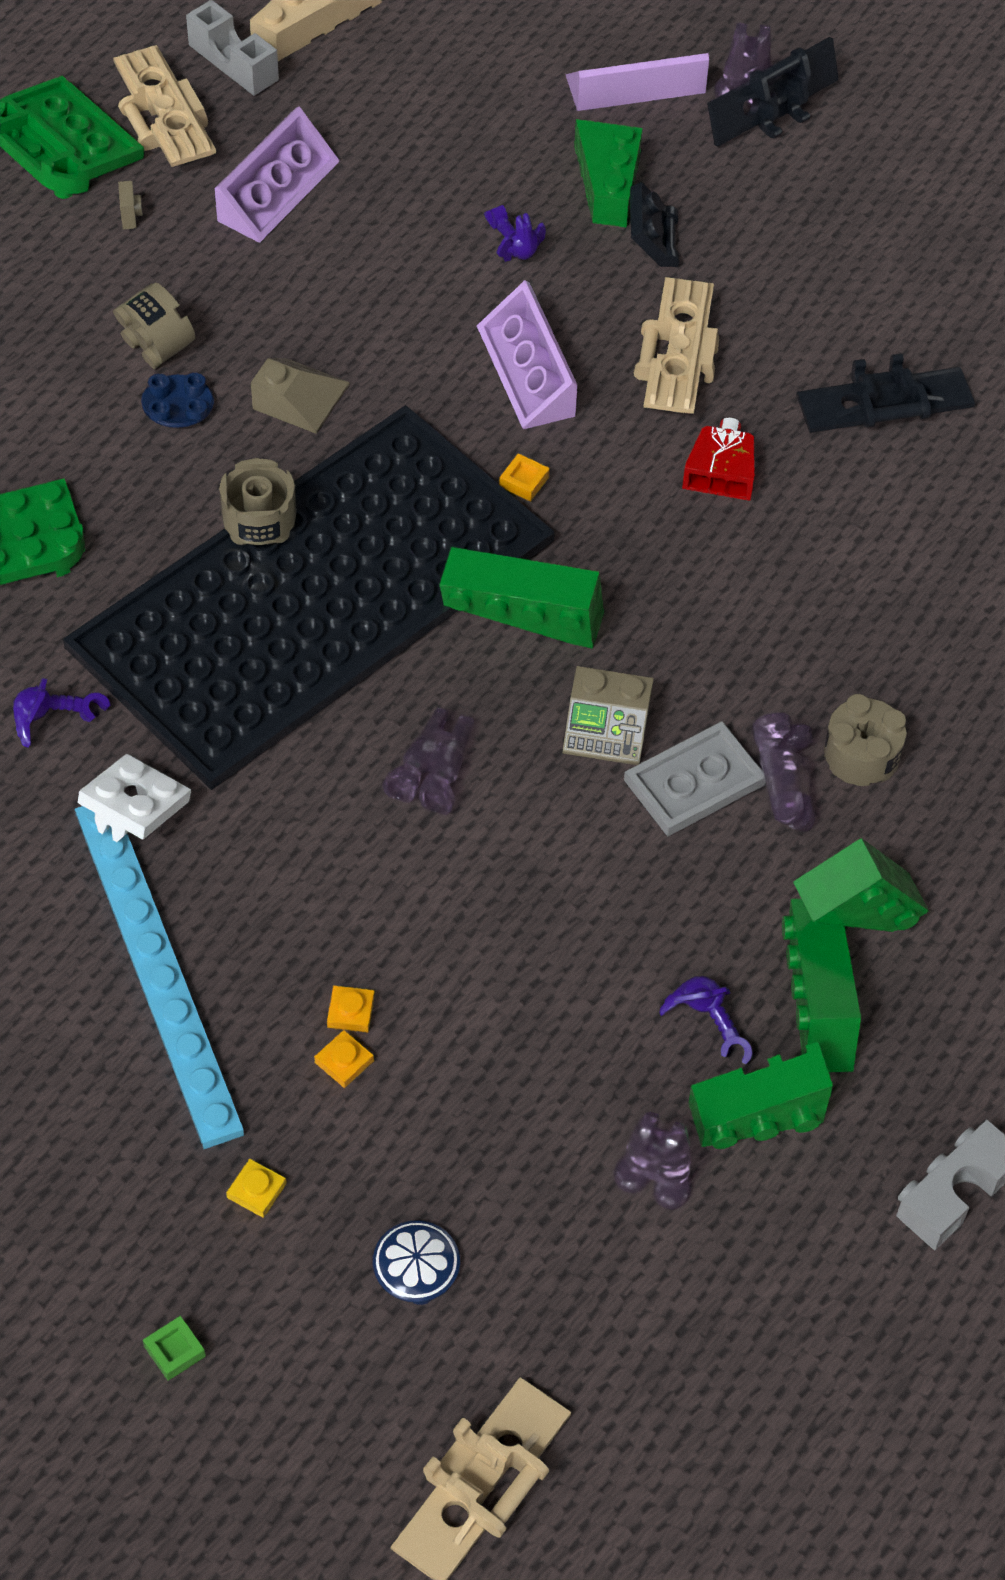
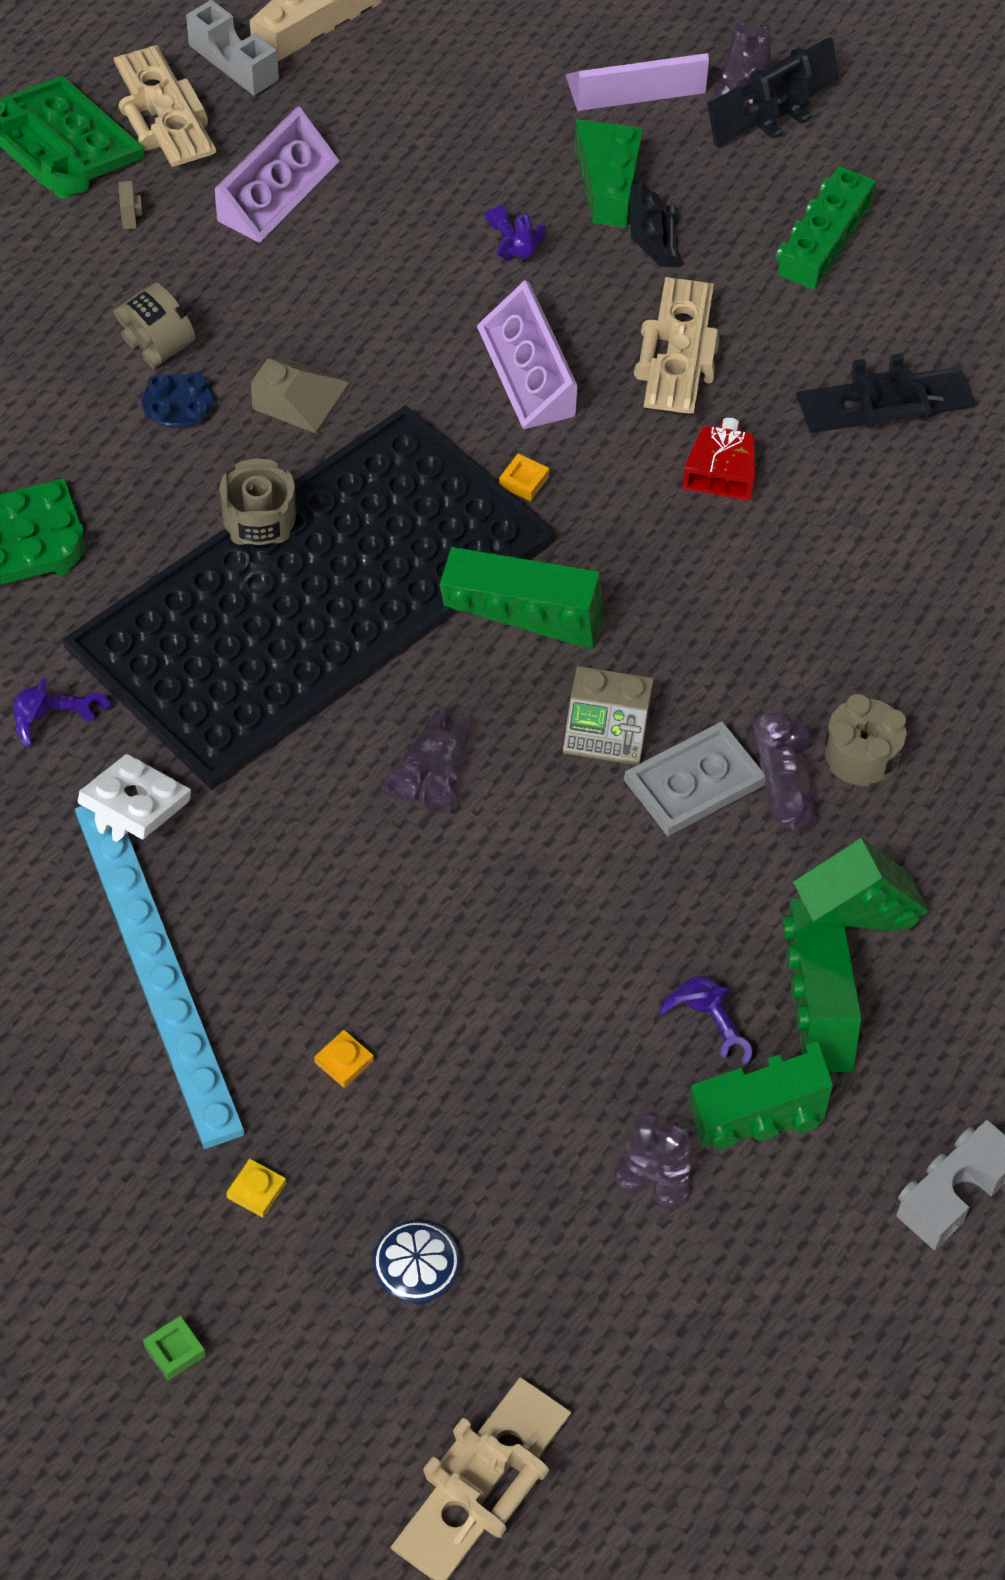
(350, 1009): light orange plate -> none
(825, 227): none -> green brick

